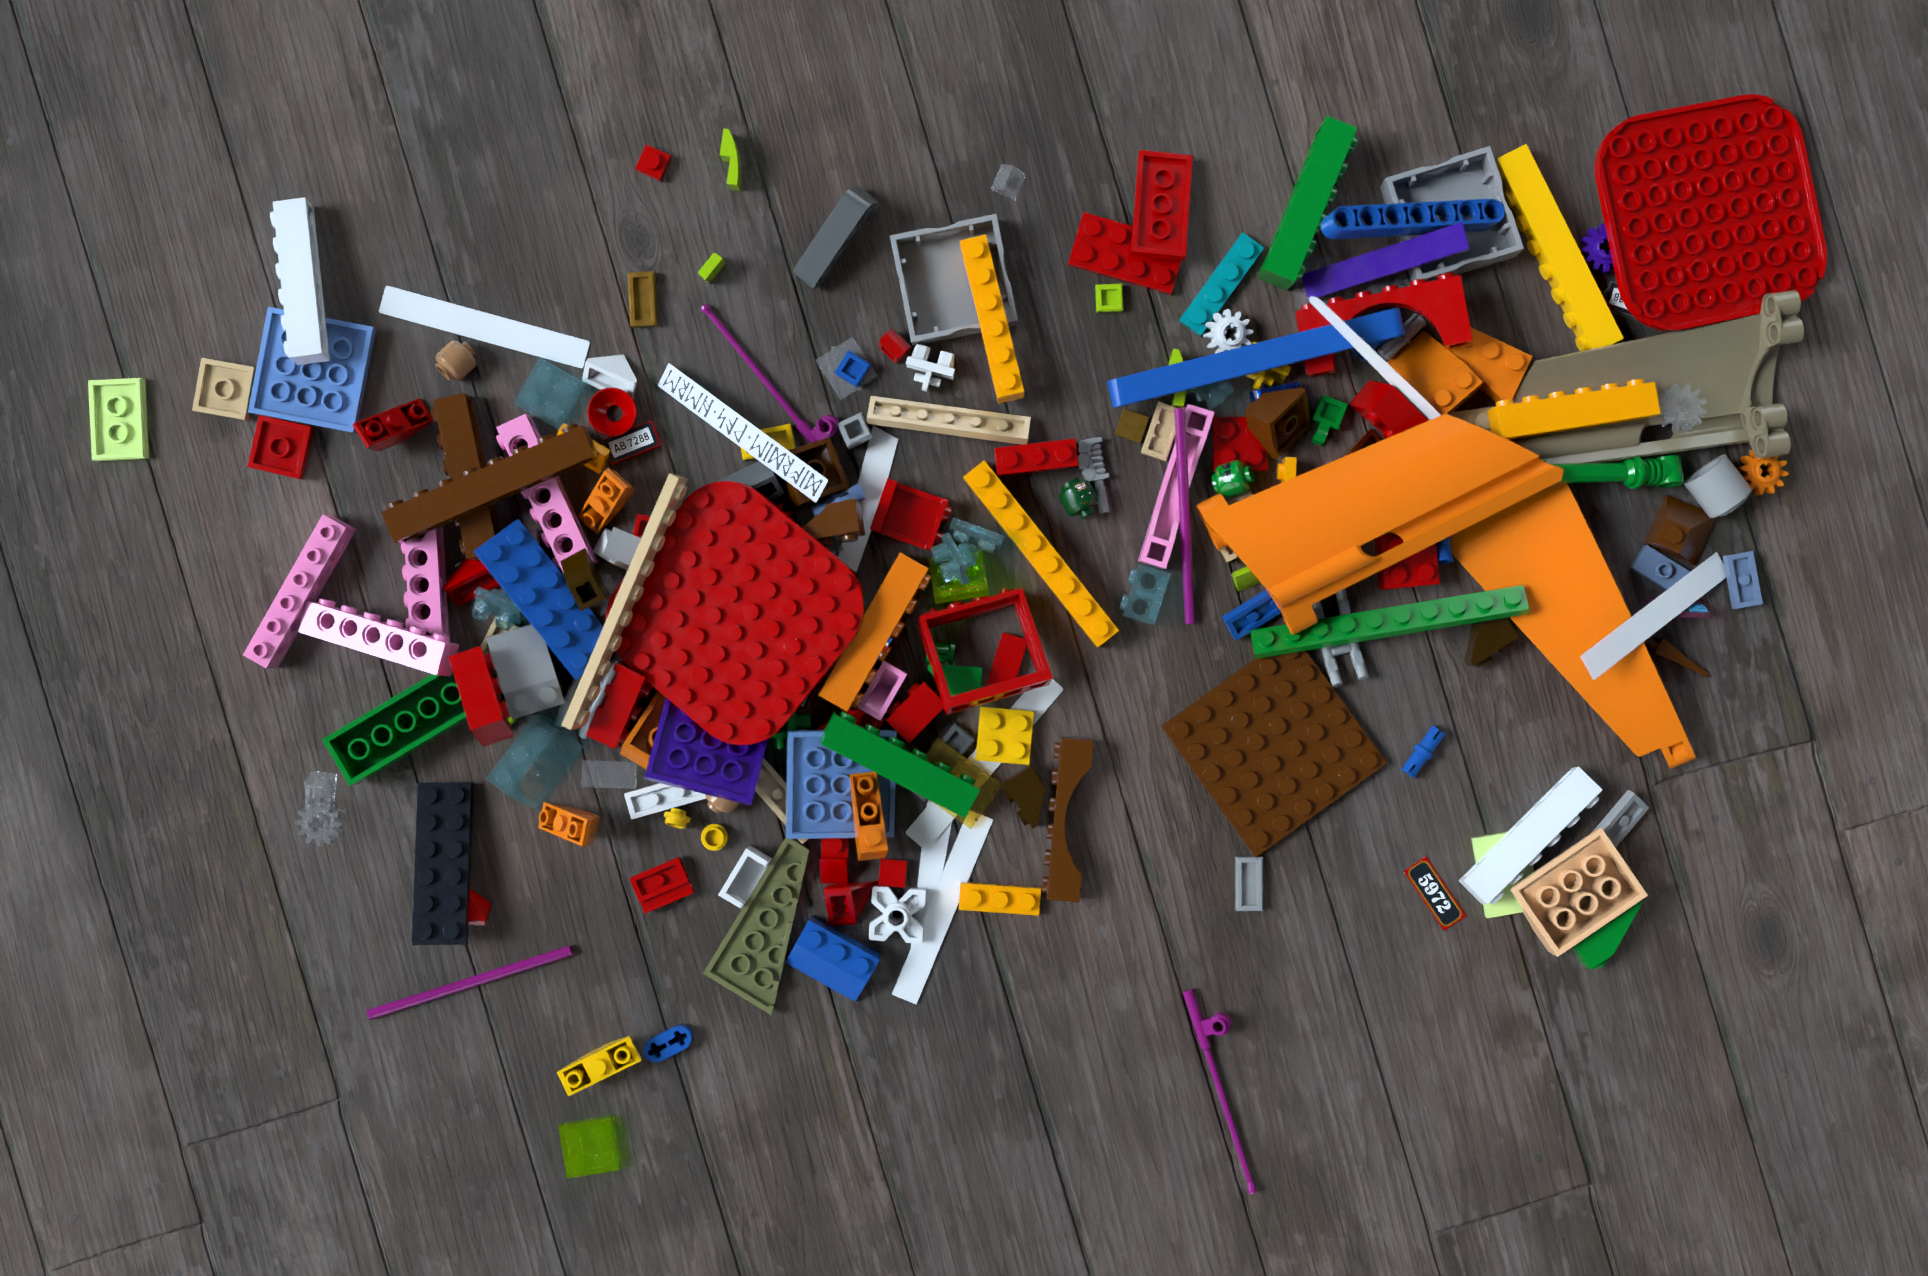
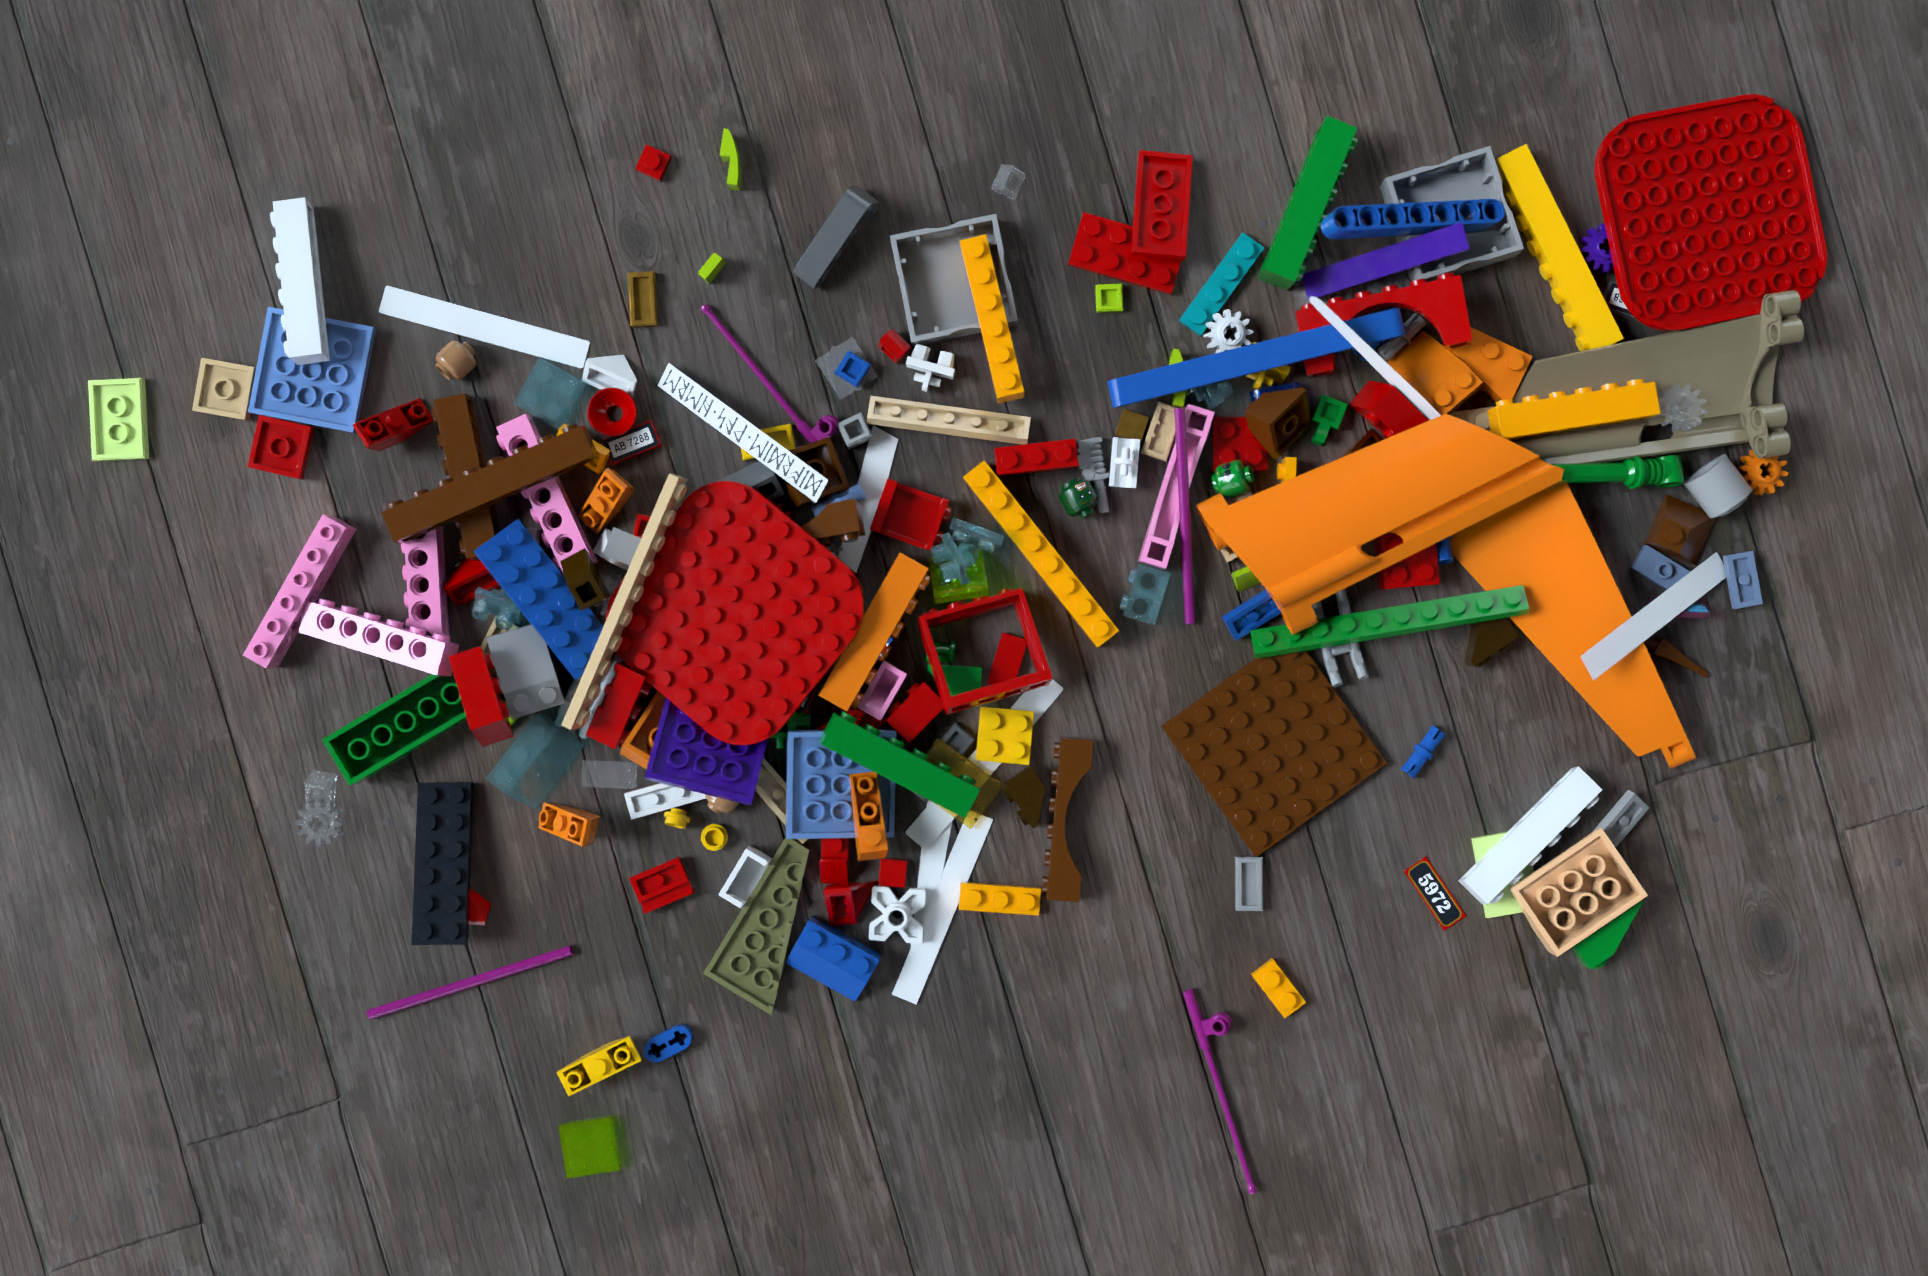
(1124, 462): none -> white hips
(1278, 988): none -> light orange plate

